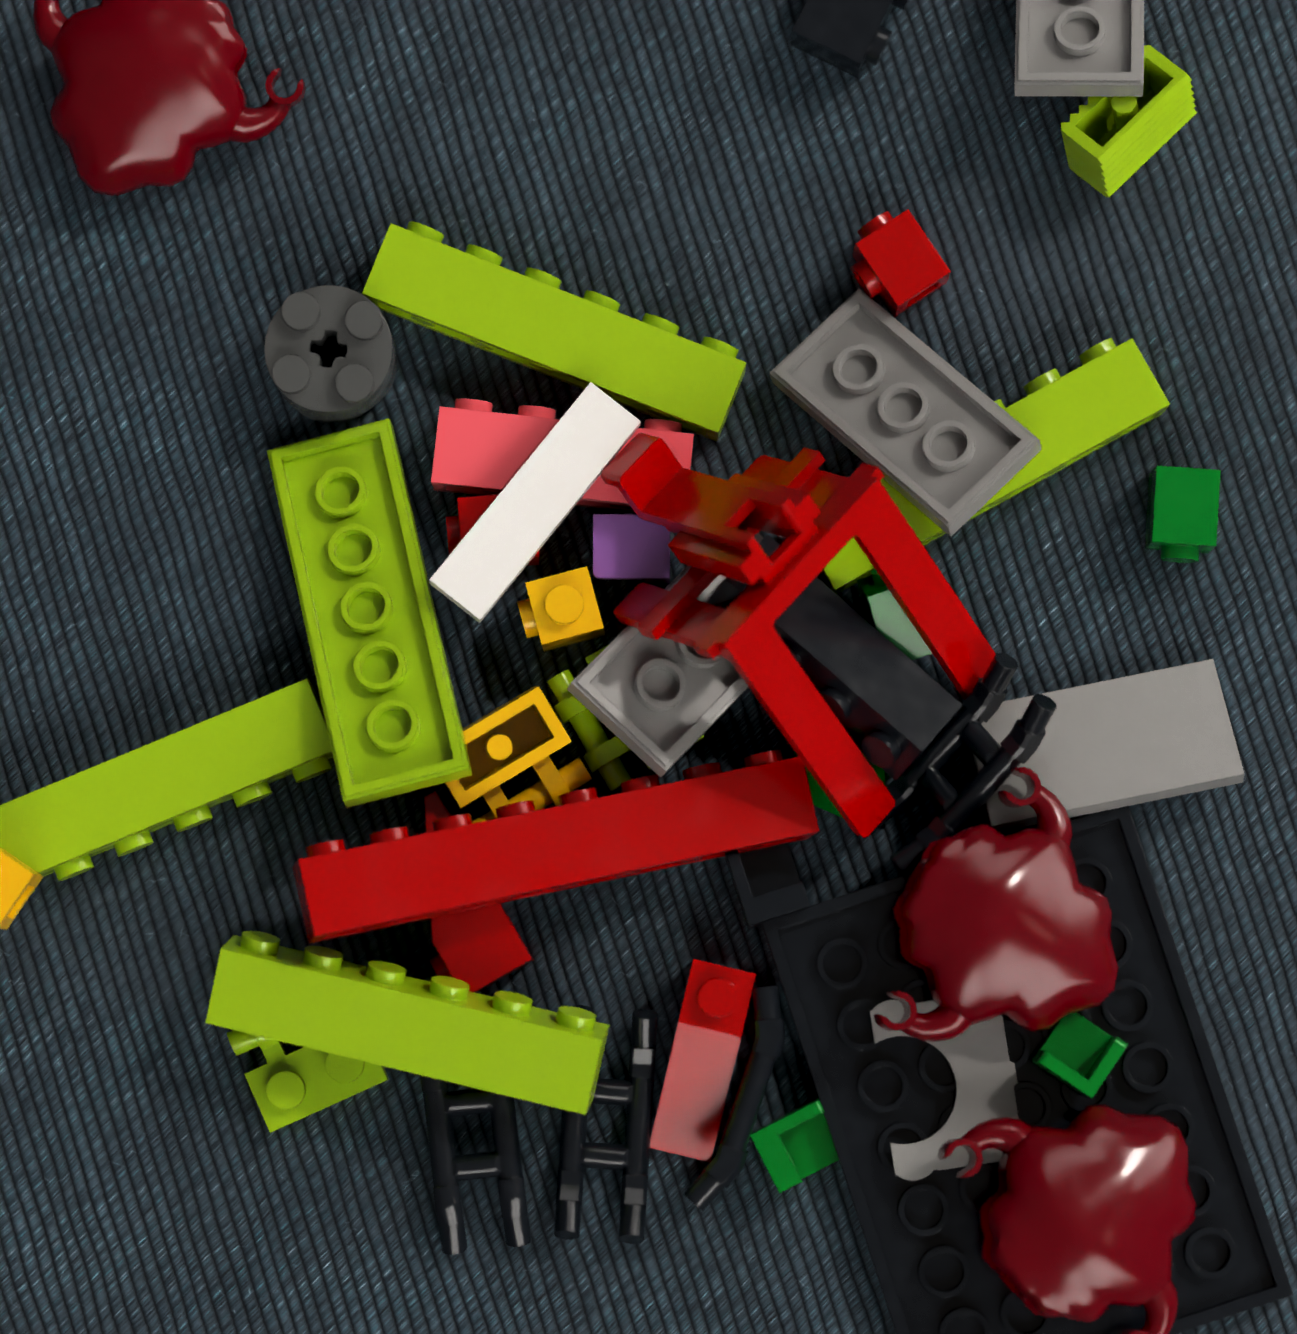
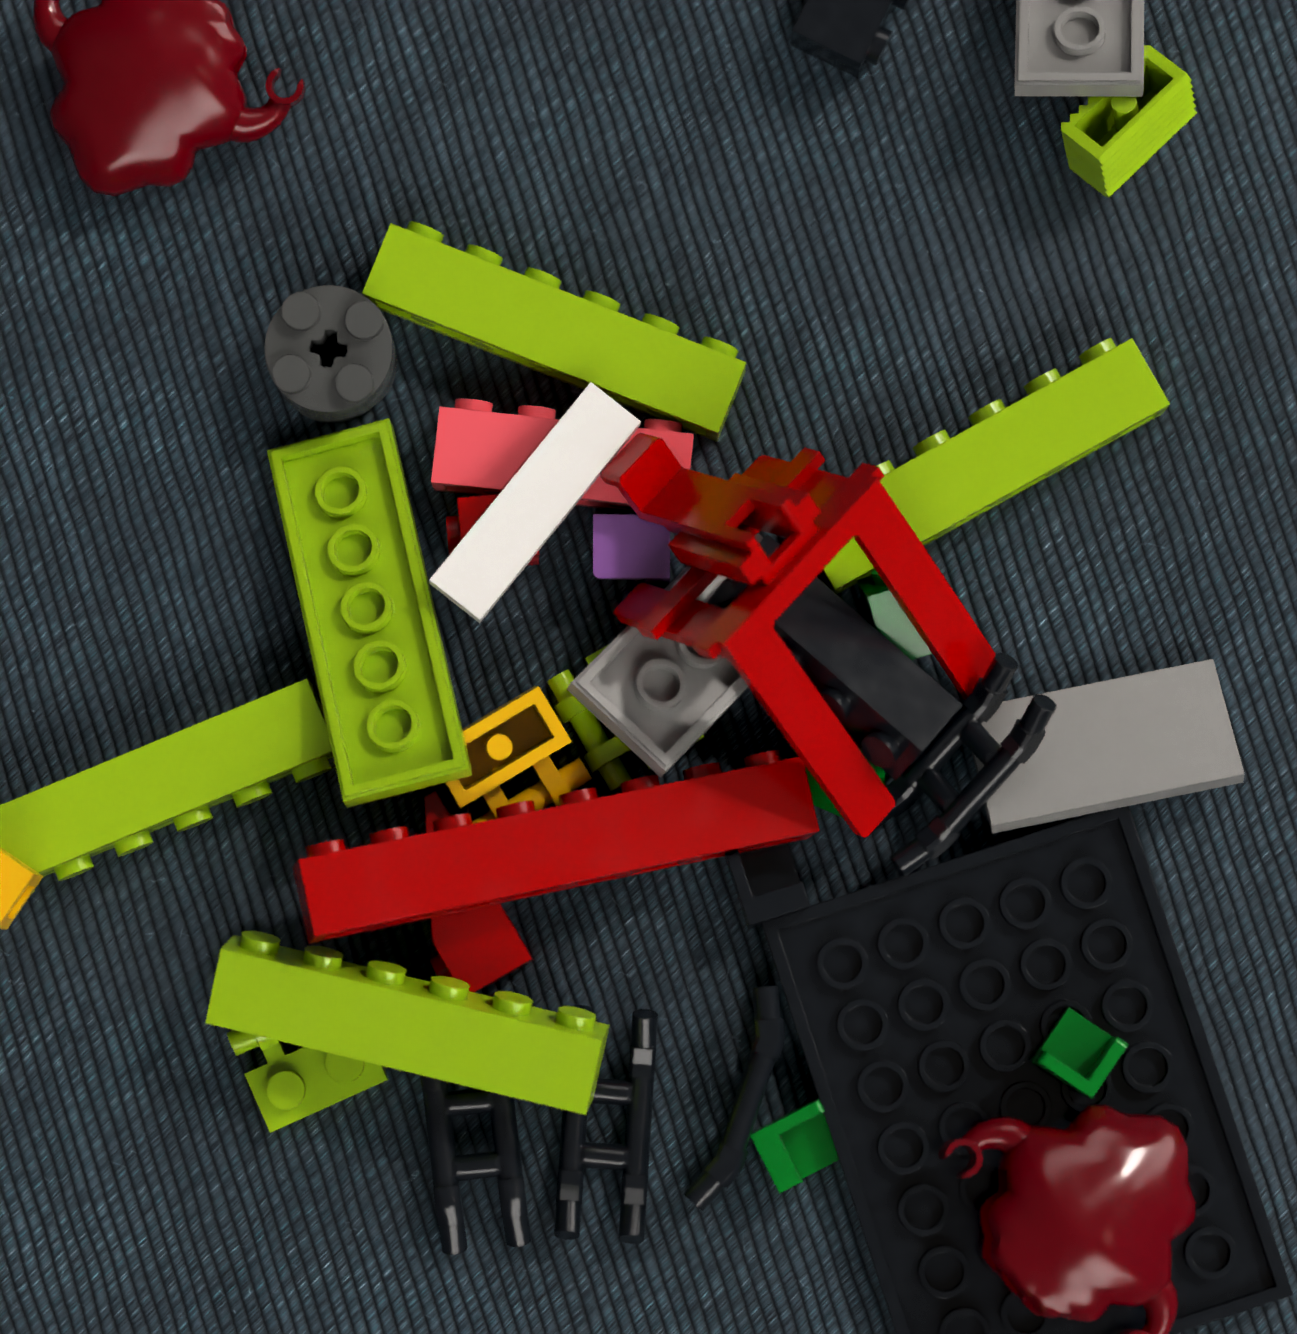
(561, 609): yellow brick -> none
(702, 1060): slope -> none
(897, 261): red brick -> none
(905, 411): light grey tile -> none
(983, 1090): light grey piece -> none
(1004, 926): dark red piece -> none
(1182, 512): green brick -> none

